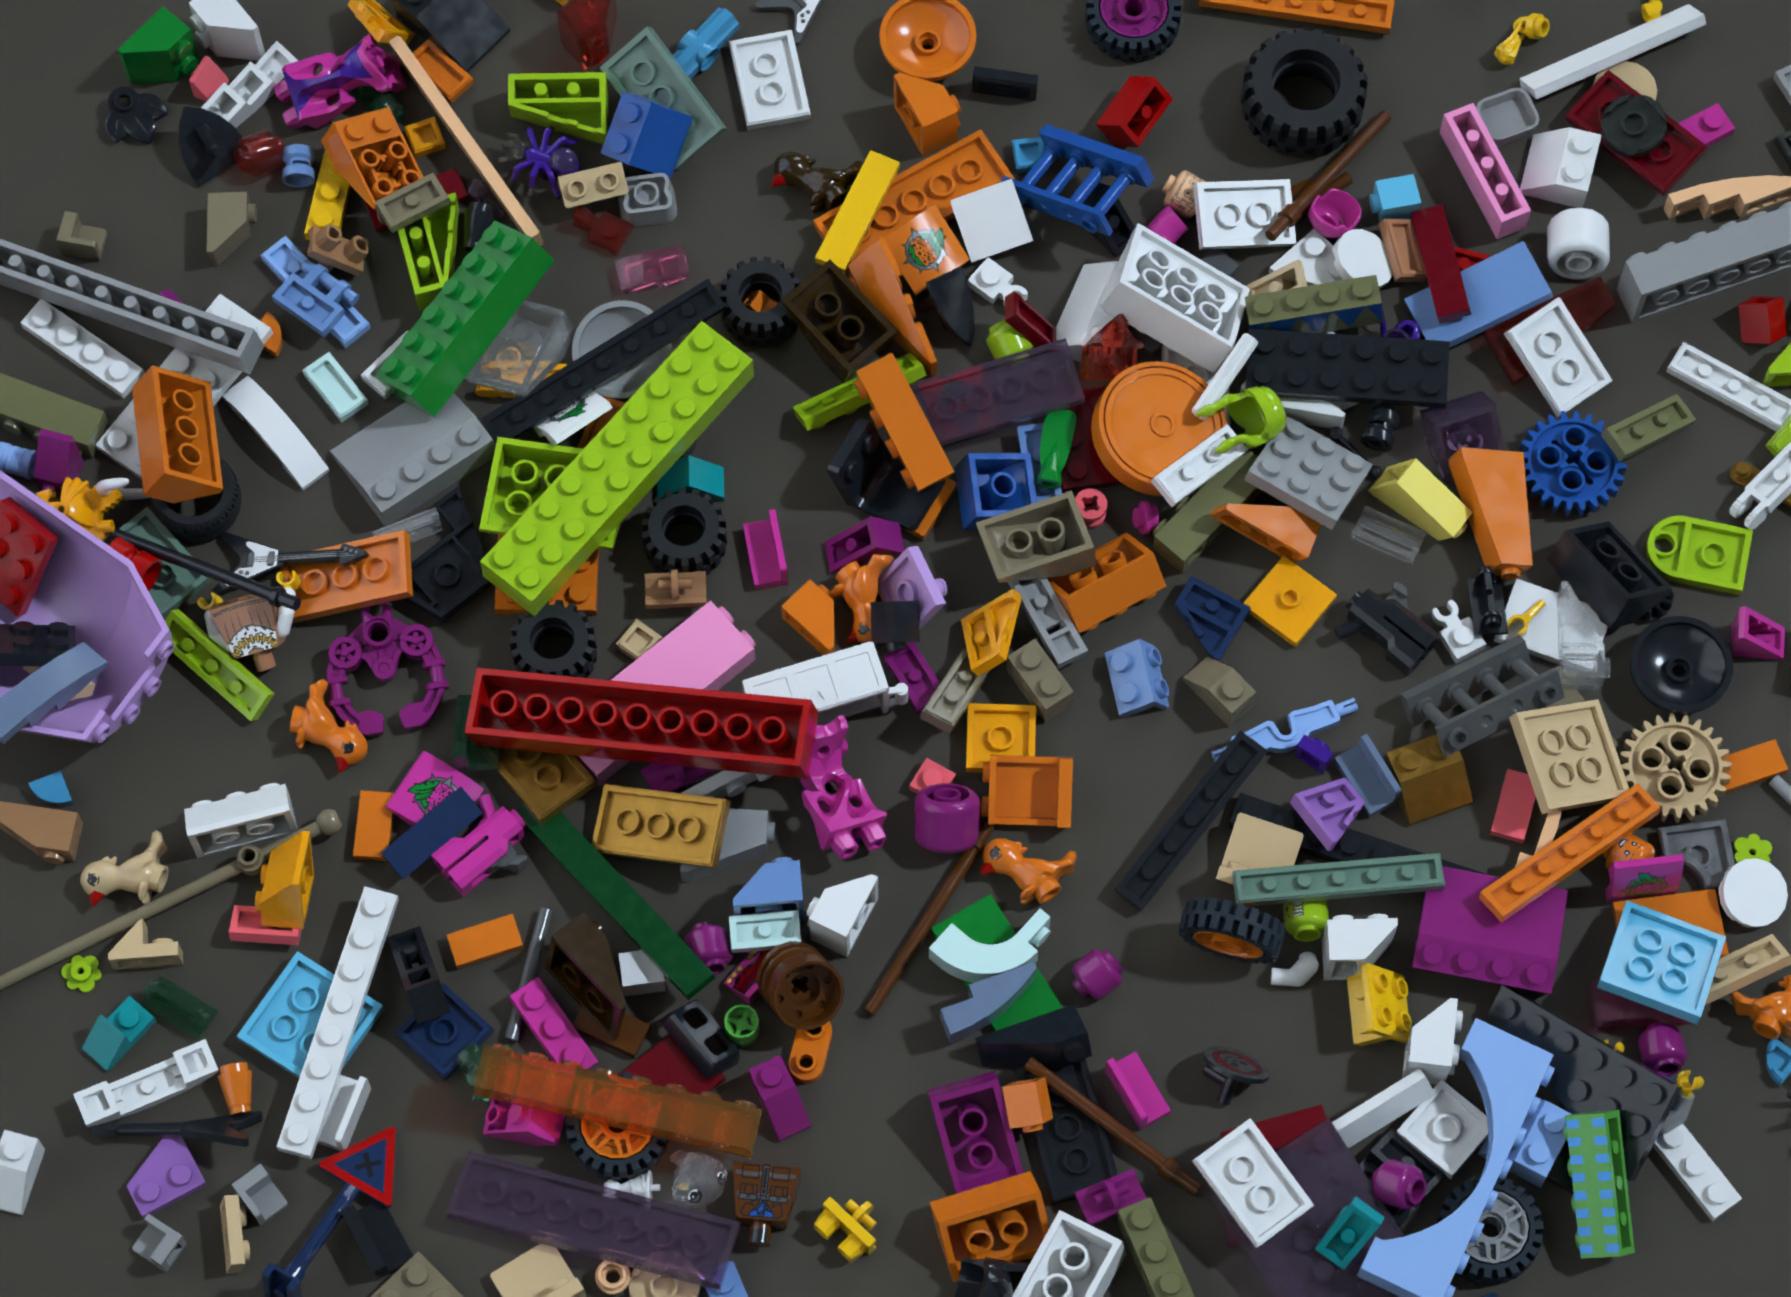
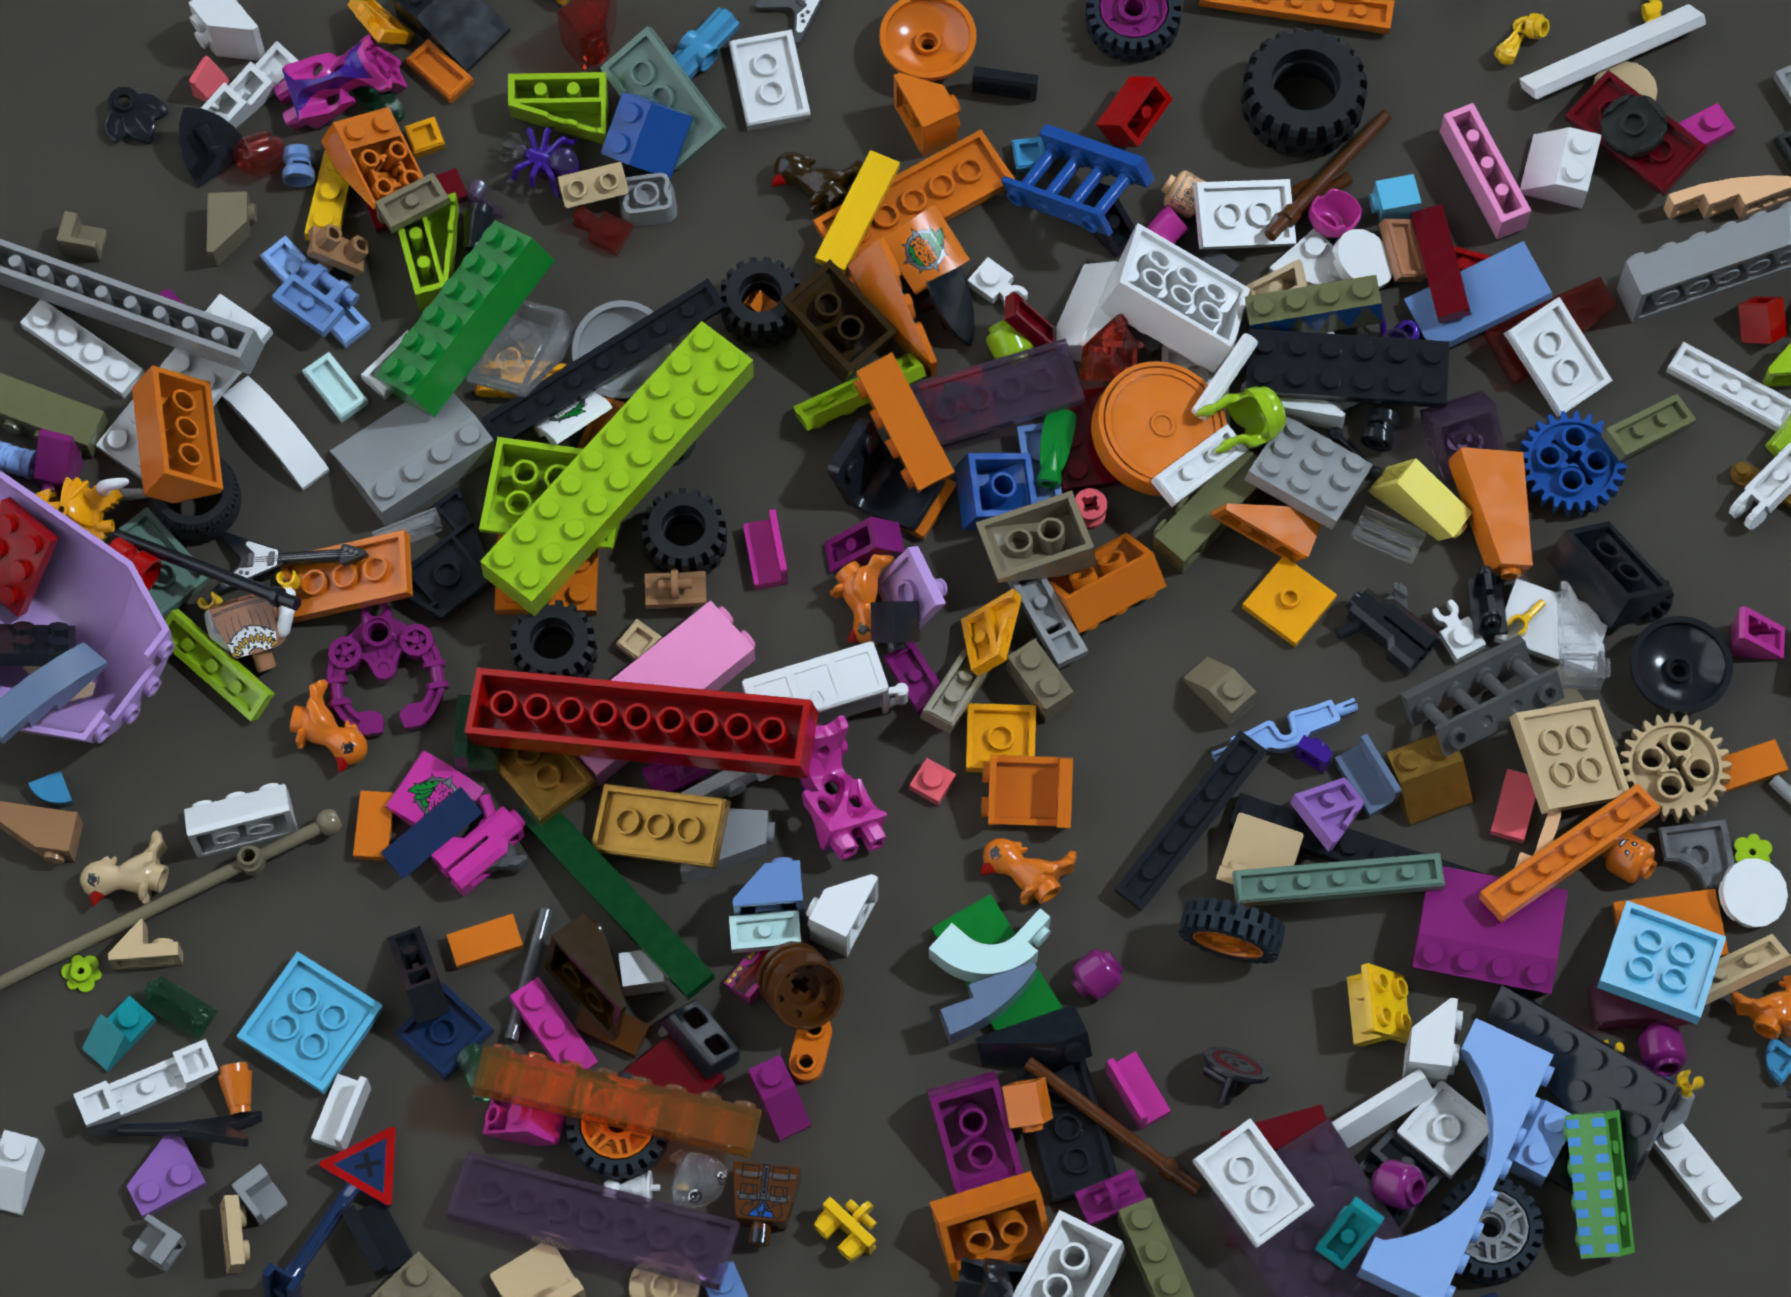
(159, 50): green slope -> none
(247, 927): coral plate -> none
(274, 343): orange tile -> none
(287, 883): light orange slope -> none
(337, 1023): white plate -> none
(464, 139): light nougat tile -> none
(612, 1288): light nougat plate -> none
(652, 267): clear pink slope -> none
(693, 474): teal slope -> none
(710, 945): magenta head -> none
(742, 1018): bright green wheel -> none
(812, 616): orange slope -> none
(927, 921): reddish brown bar -> none
(946, 818): magenta head -> none
(991, 220): white tile -> none
(1137, 677): medium blue bracket -> none
(1145, 517): dark pink plate -> none
(1211, 616): dark blue wing -> none
(1298, 974): white arm -> none
(1306, 919): lime head -> none
(1354, 942): white slope -> none
(1508, 115): light grey piece -> none
(1578, 243): white head -> none
(1644, 878): dark pink slope -> none
(1702, 553): lime tile -> none

